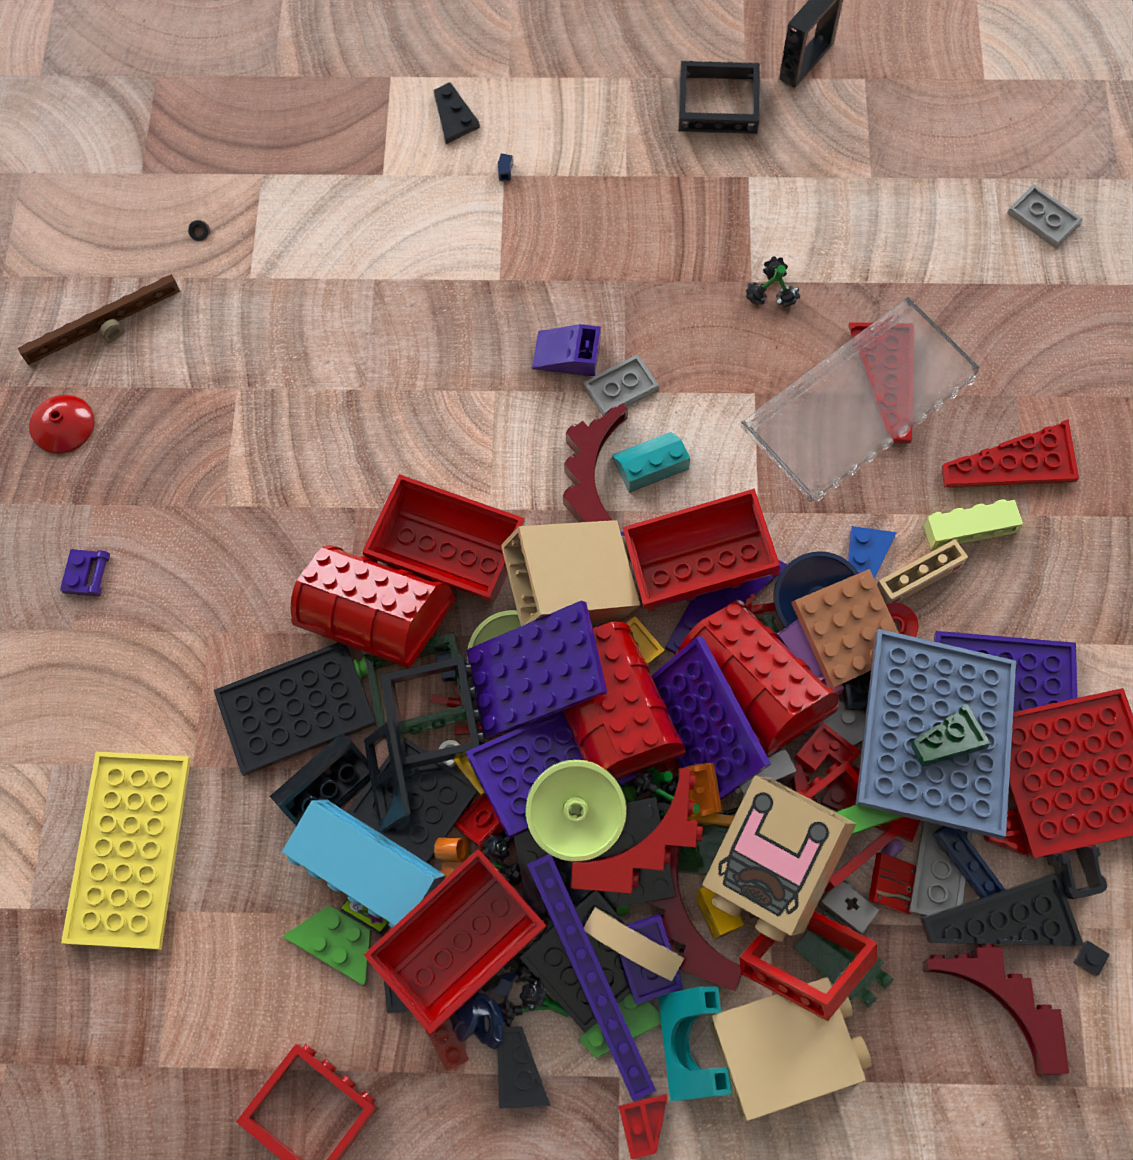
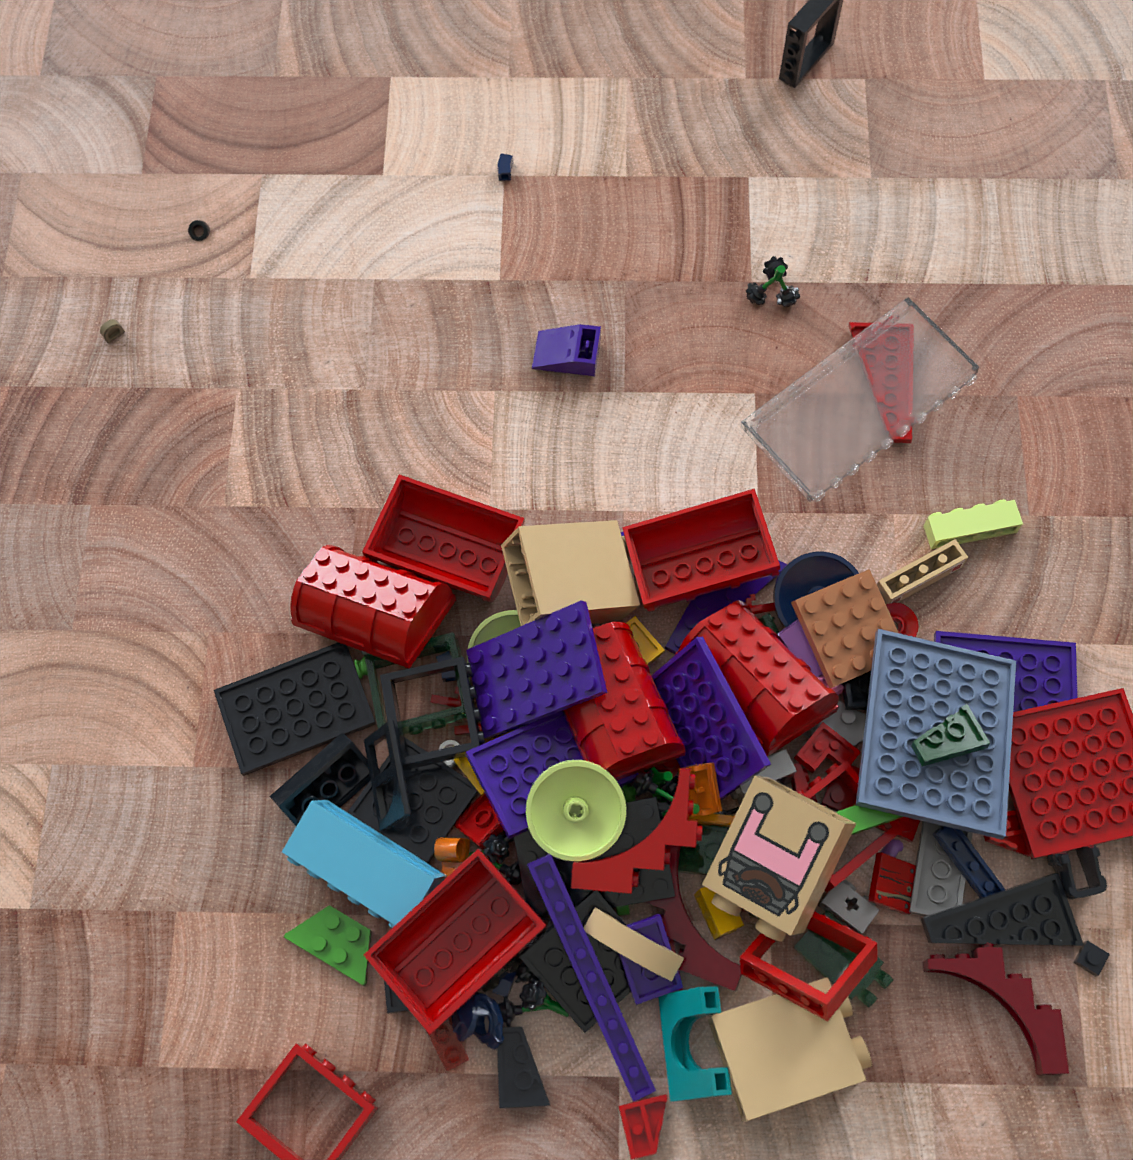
(65, 432): red dish -> none
(79, 569): dark purple plate -> none
(92, 322): reddish brown plate -> none
(127, 851): light yellow plate -> none
(360, 914): slope -> none
(454, 113): black wing -> none
(587, 443): dark red arch -> none
(621, 384): light grey tile -> none
(638, 1018): bright green wing -> none
(652, 461): teal slope -> none
(719, 121): black window -> none
(868, 548): blue wing -> none
(1028, 459): red wing -> none
(1044, 216): light grey tile -> none

